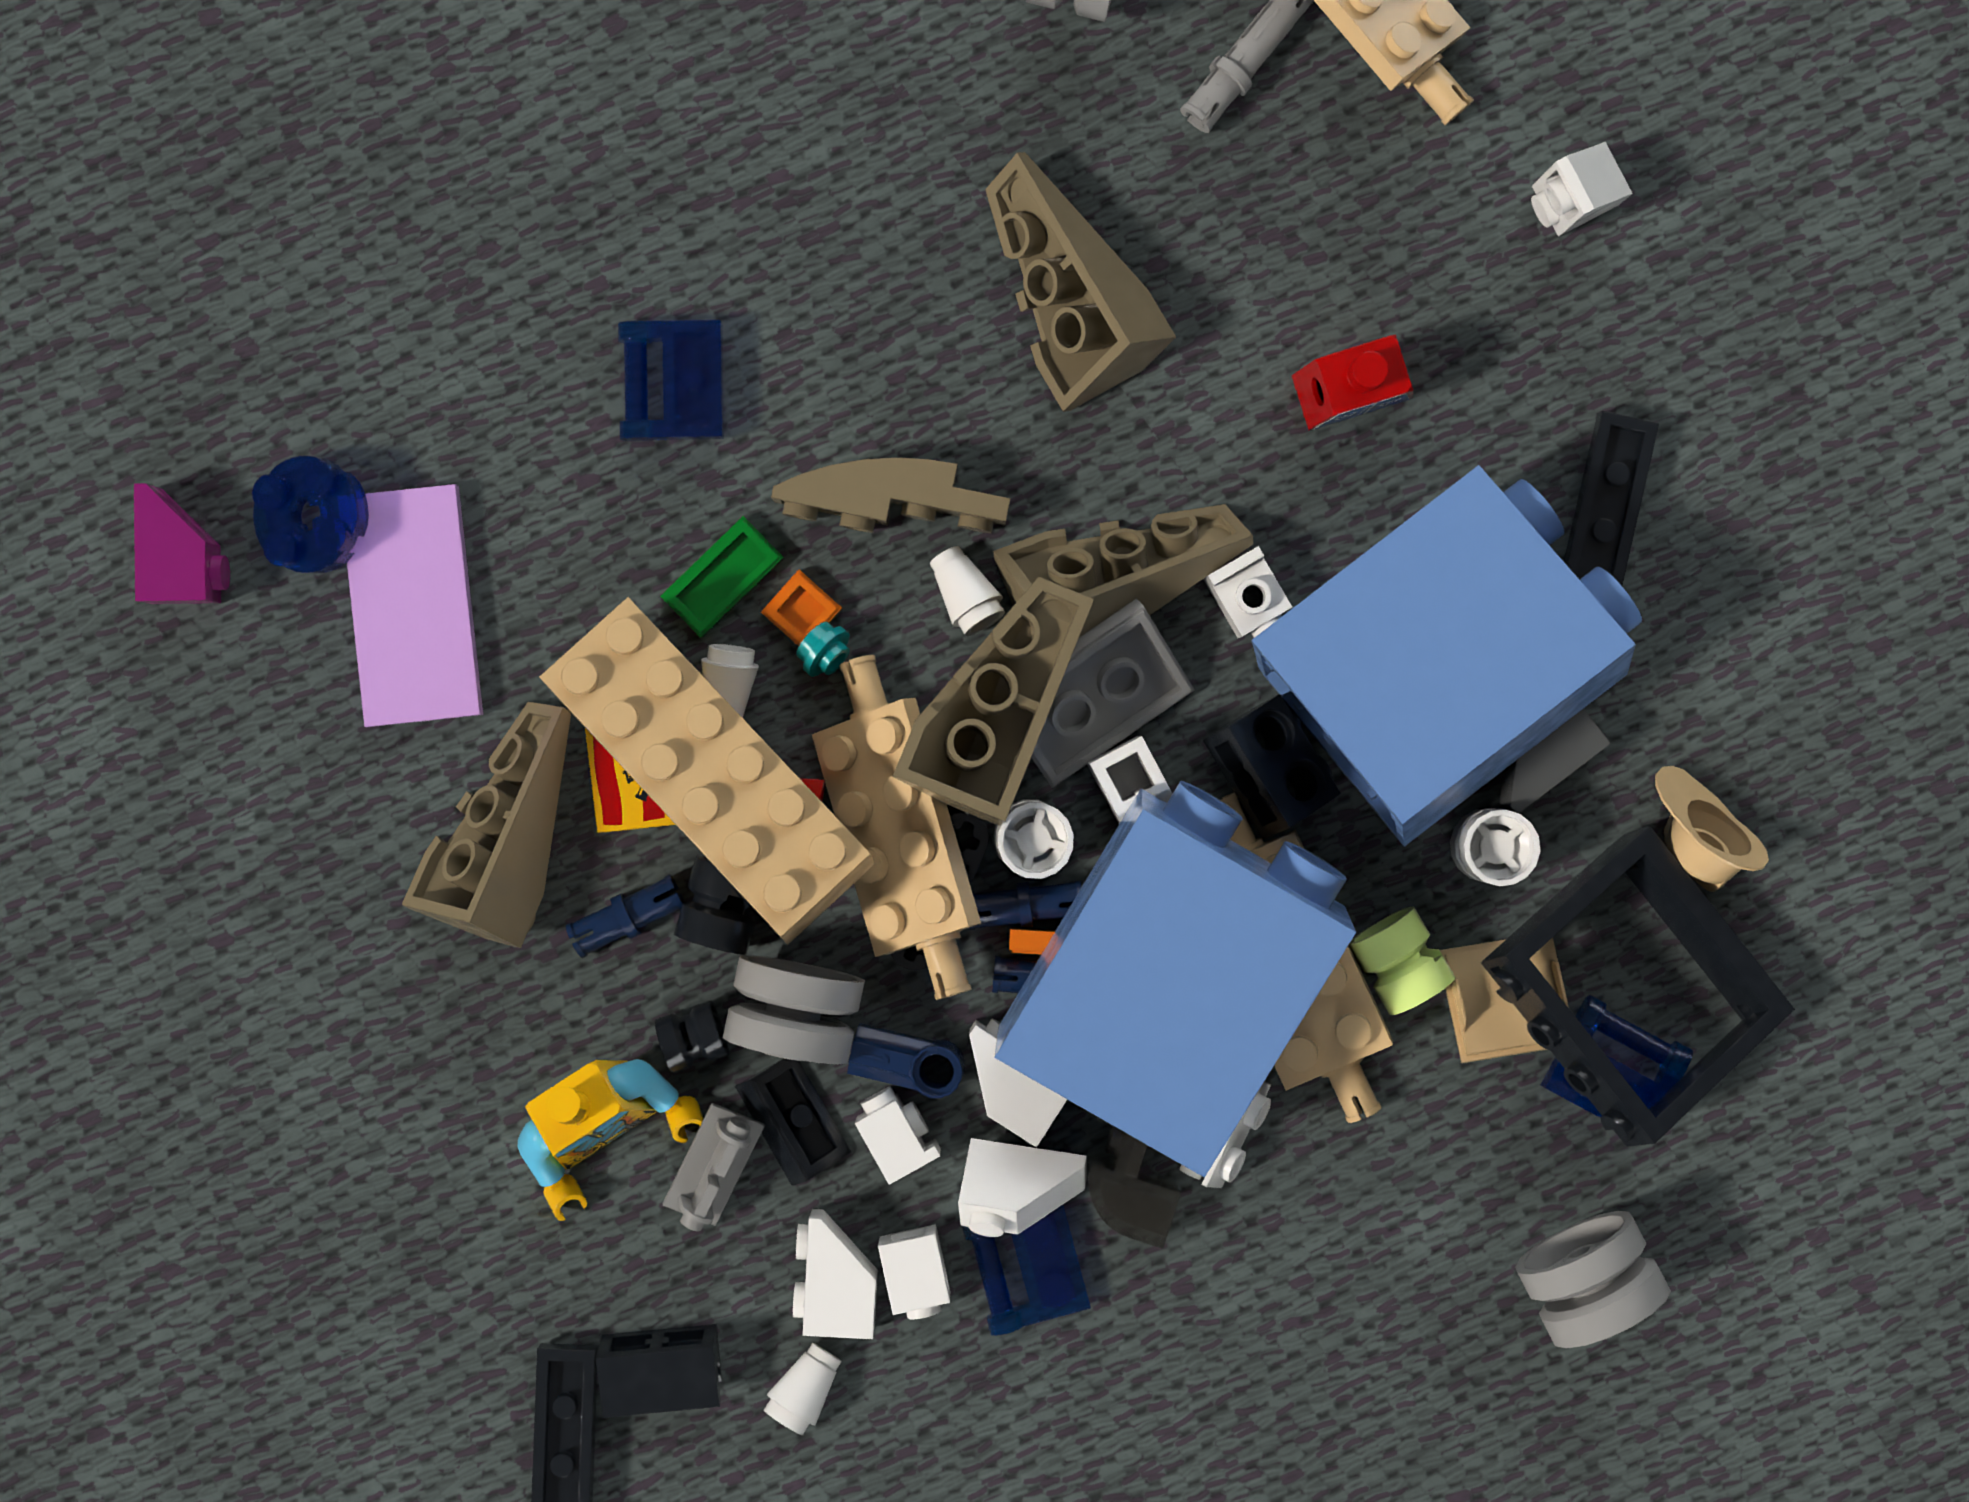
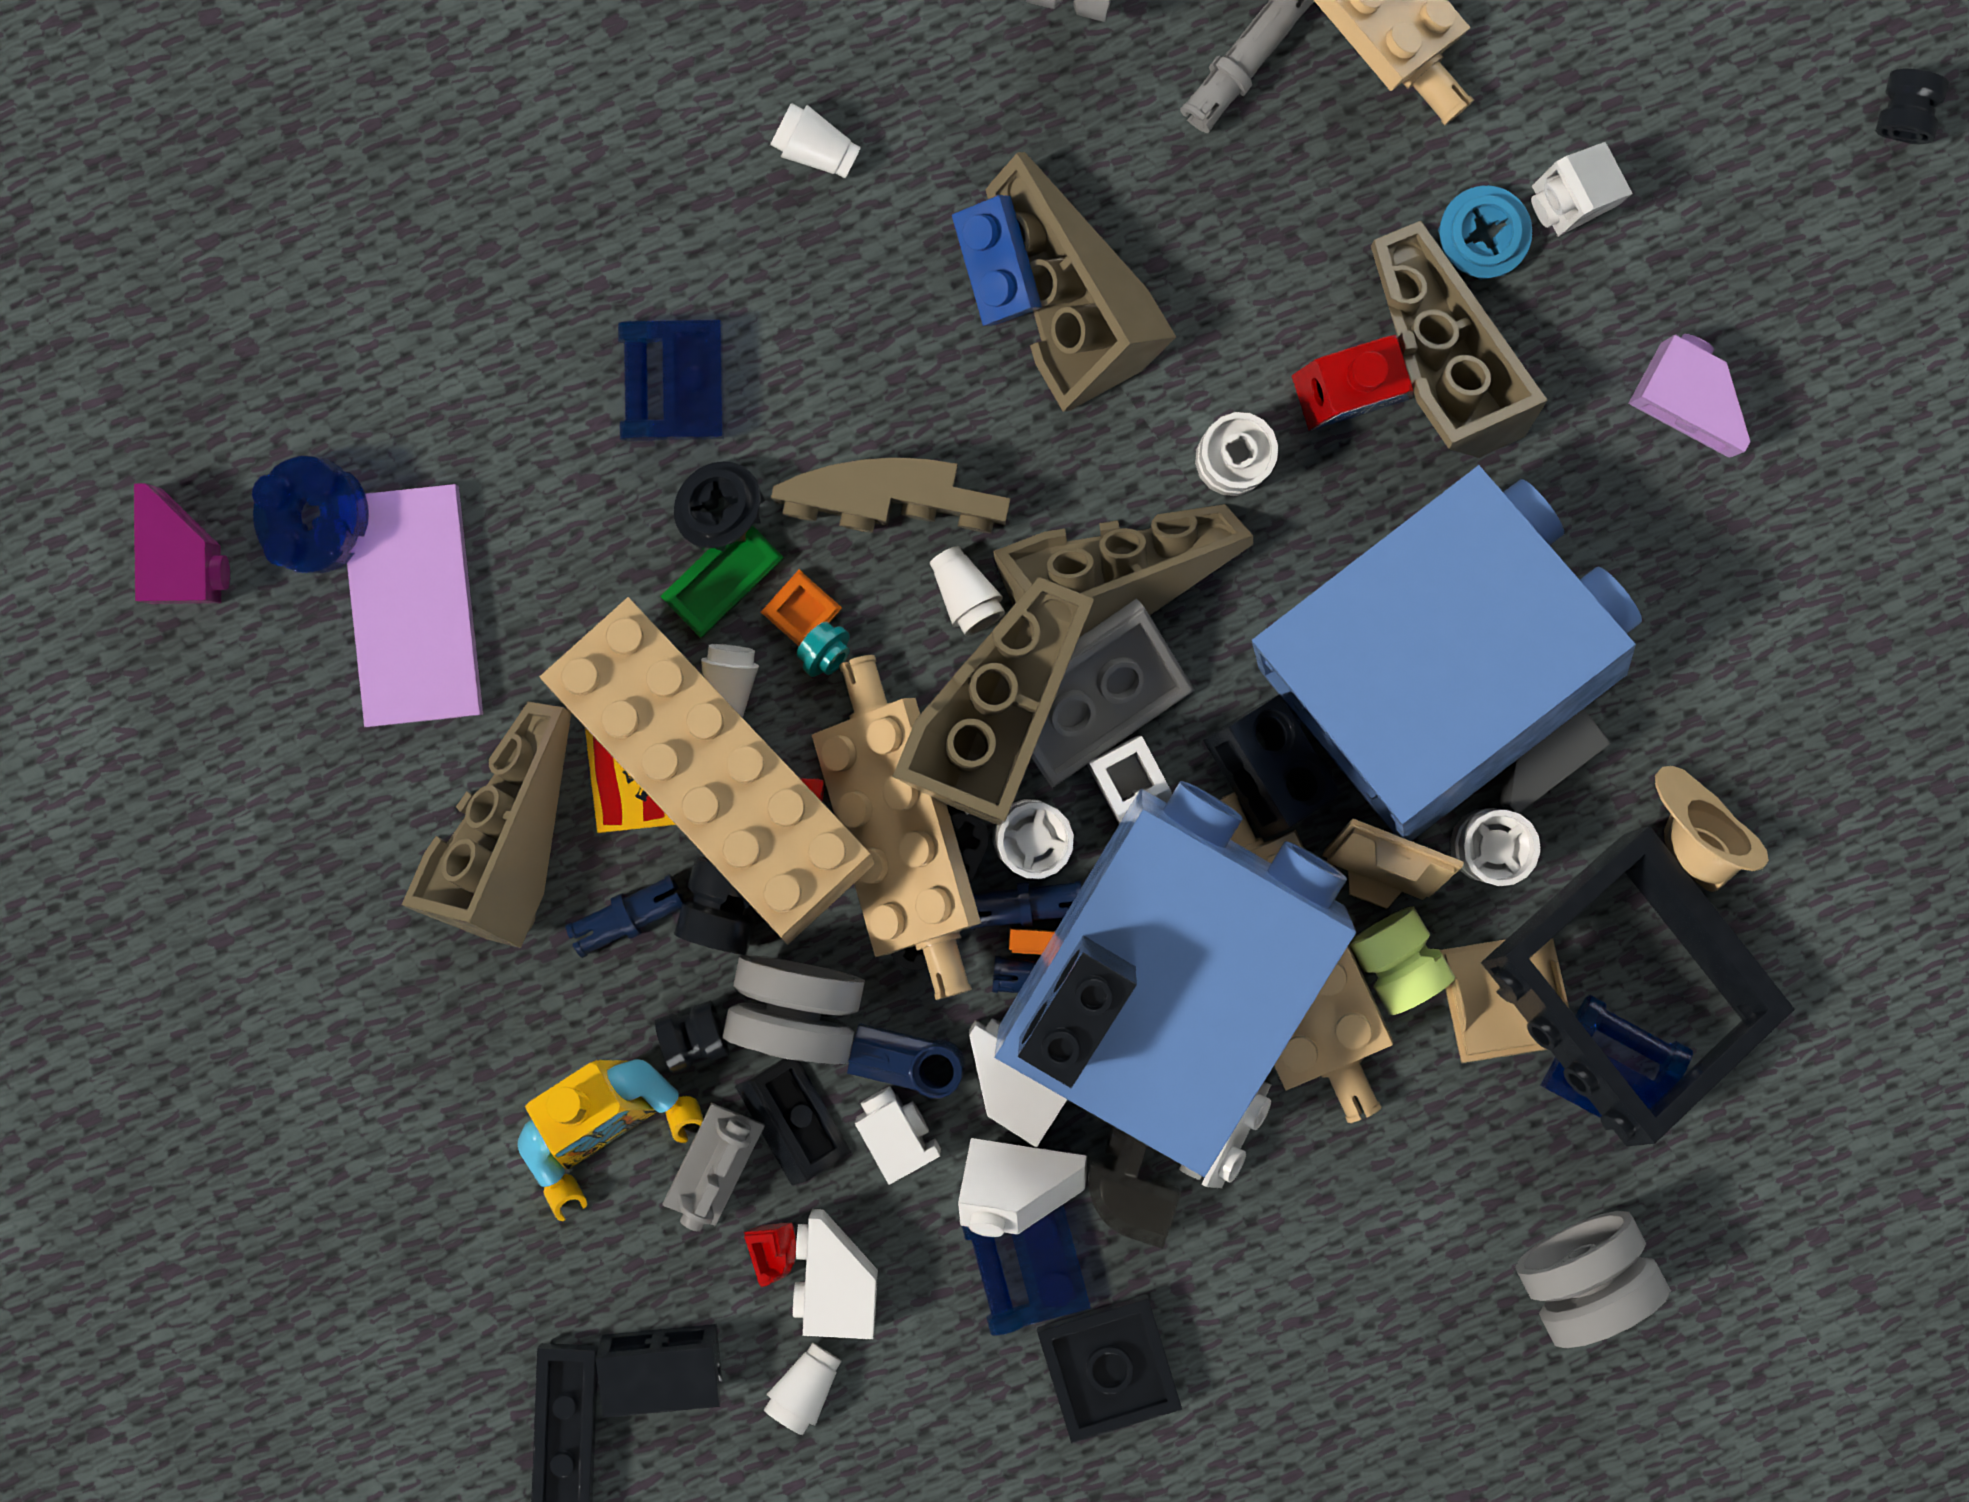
(701, 494): none -> black gear
(771, 1251): none -> red tile
(814, 142): none -> white cone
(914, 1272): white brick -> none
(996, 260): none -> blue plate
(1077, 1012): none -> black brick
(1109, 1368): none -> black plate
(1228, 586): white brick -> none
(1236, 454): none -> white wheel
(1386, 864): none -> tan piece
(1451, 348): none -> dark tan wedge
(1492, 206): none -> dark azure gear
(1610, 494): black plate -> none
(1693, 394): none -> lavender slope
(1911, 109): none -> black wheel

